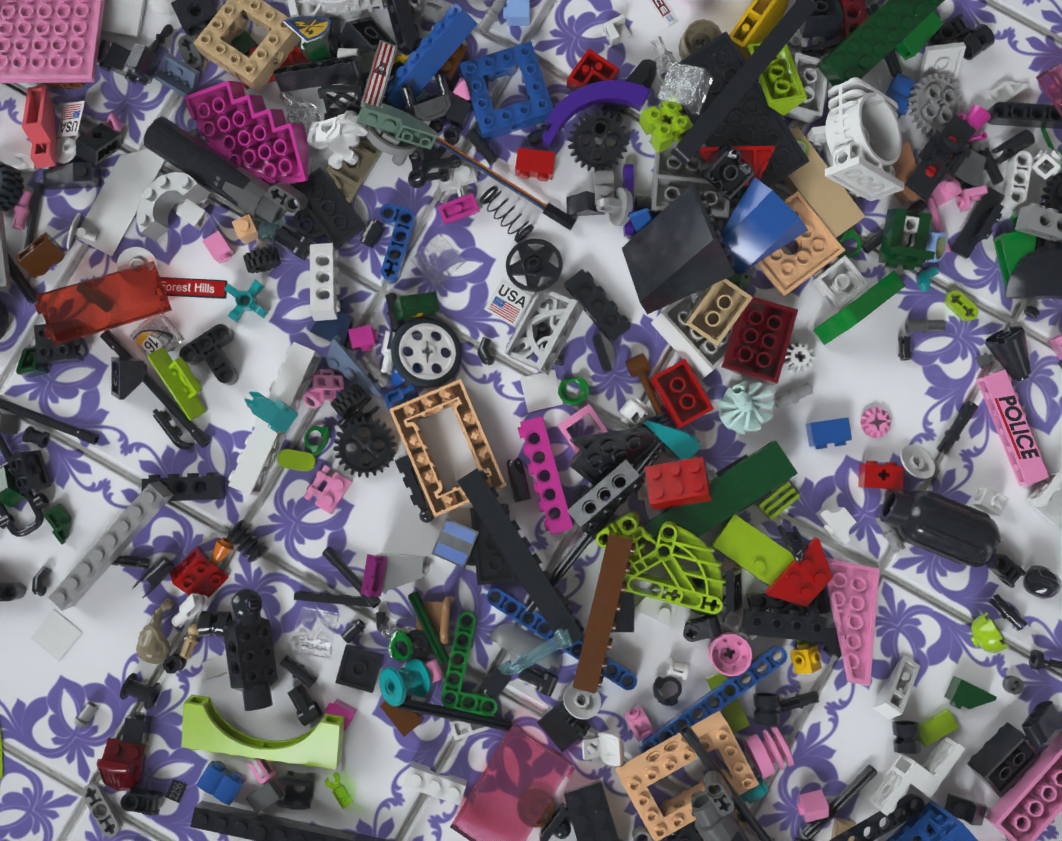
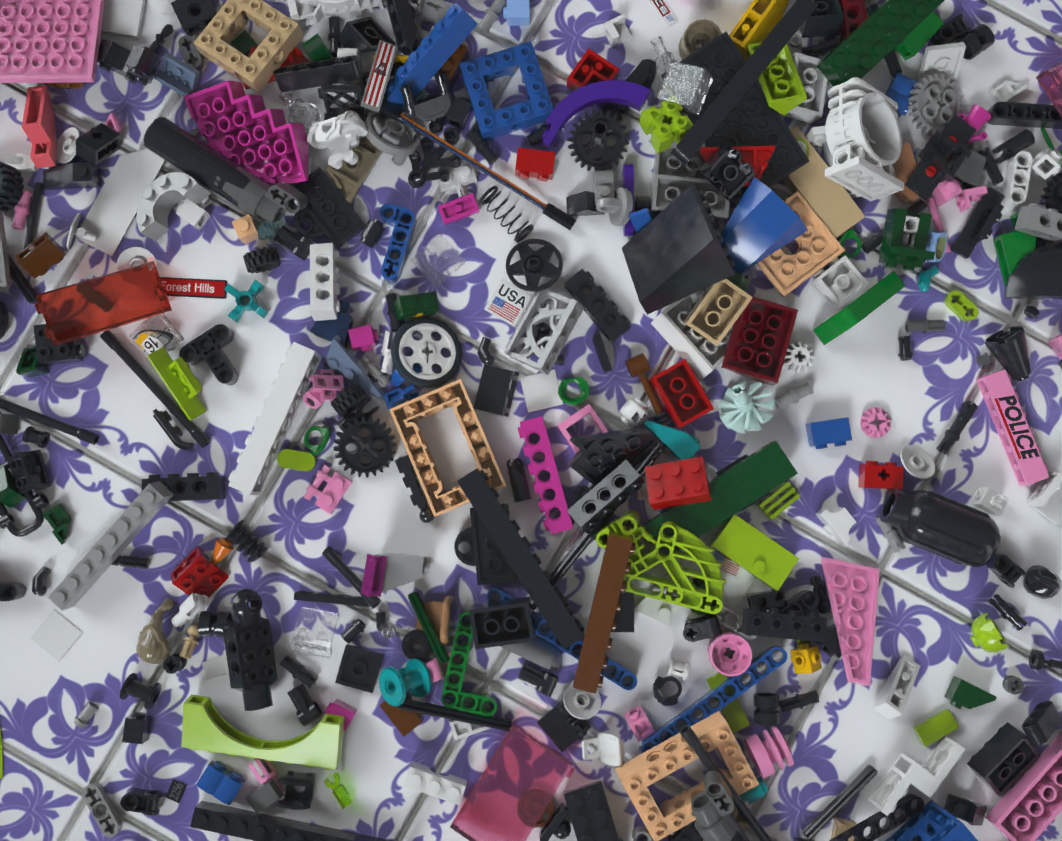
(70, 119): sticker -> none
(122, 764): dark red piece -> none
(126, 375): black slope -> none
(157, 573): black piece -> none
(219, 247): bright pink brick -> none
(276, 414): teal piece -> none
(308, 27): shield -> none
(393, 648): green piece -> none
(398, 122): sand green slope -> none
(455, 543): piece -> none
(461, 89): bright pink slope -> none
(495, 390): none -> black piece
(495, 682): black brick -> none
(502, 622): none -> black brick
(559, 641): clear light blue piece -> none
(733, 585): black plate -> none
(792, 546): black piece -> none
(803, 580): red wing -> none
(813, 806): bright pink brick -> none
(906, 737): black wheel -> none

